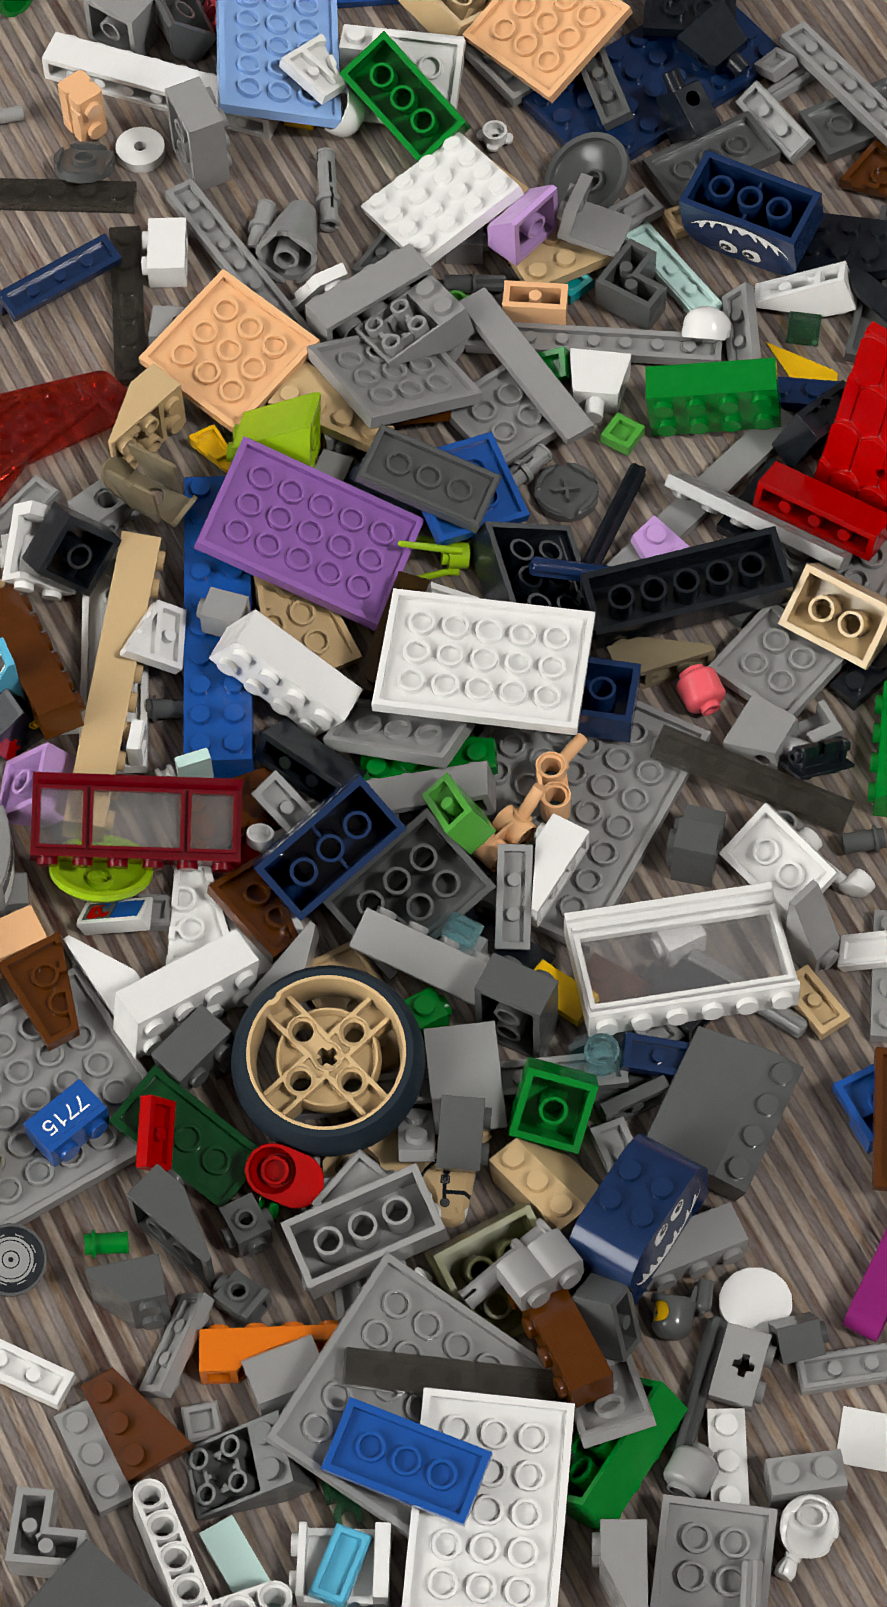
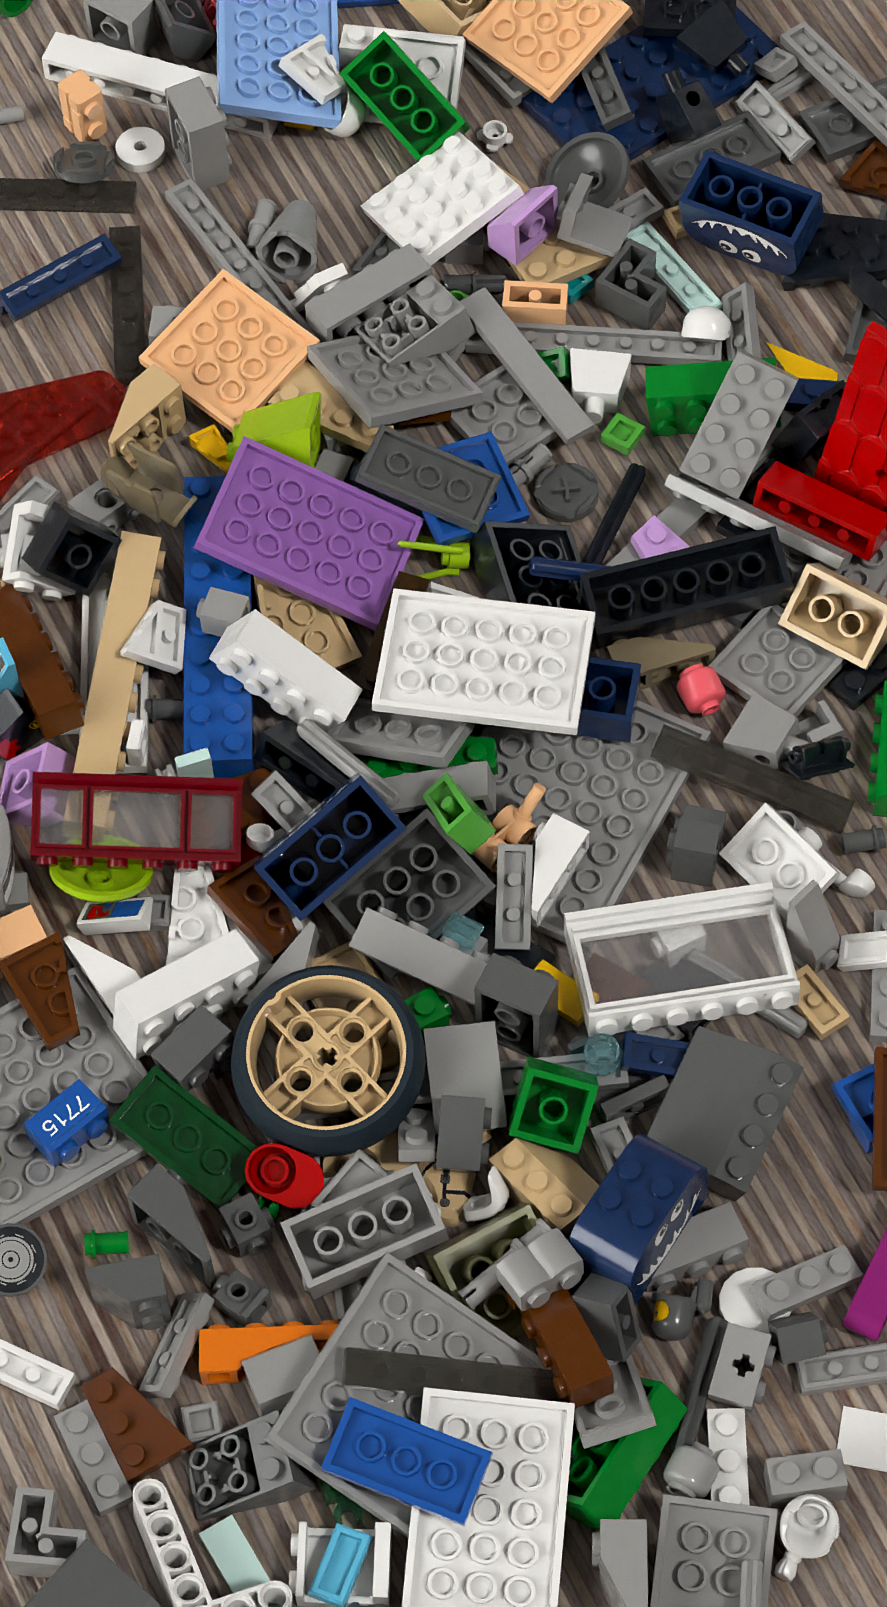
(155, 1132): red plate -> none
(166, 252): white brick -> none
(328, 200): light grey pin -> none
(346, 760): none -> light grey axle
(489, 1204): none -> white hair
(557, 785): light nougat beam -> none
(738, 424): none -> light grey brick
(803, 328): clear green tile -> none
(805, 1282): none -> light grey plate
(813, 291): white slope -> none

